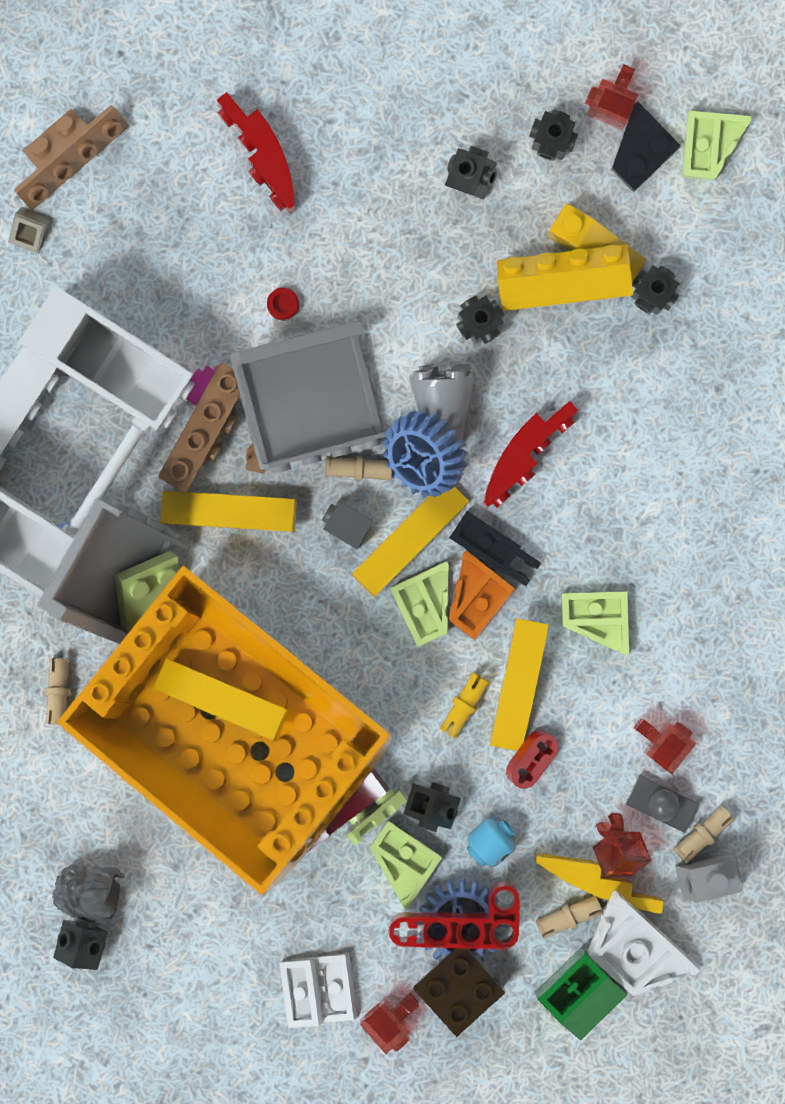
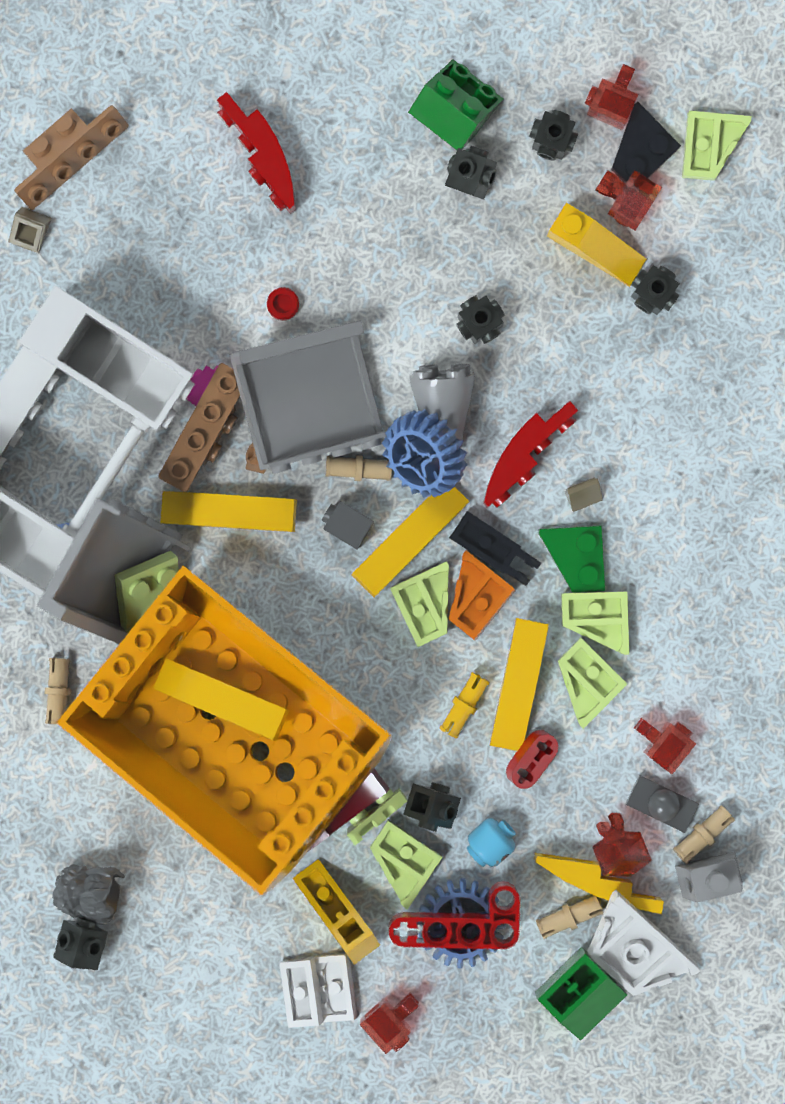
(336, 911): none -> yellow slope
(455, 104): none -> green slope
(459, 990): dark brown bracket -> none
(564, 277): yellow brick -> none
(577, 556): none -> green wing
(584, 494): none -> dark tan slope
(588, 681): none -> yellowish green wing
(631, 198): none -> clear red brick

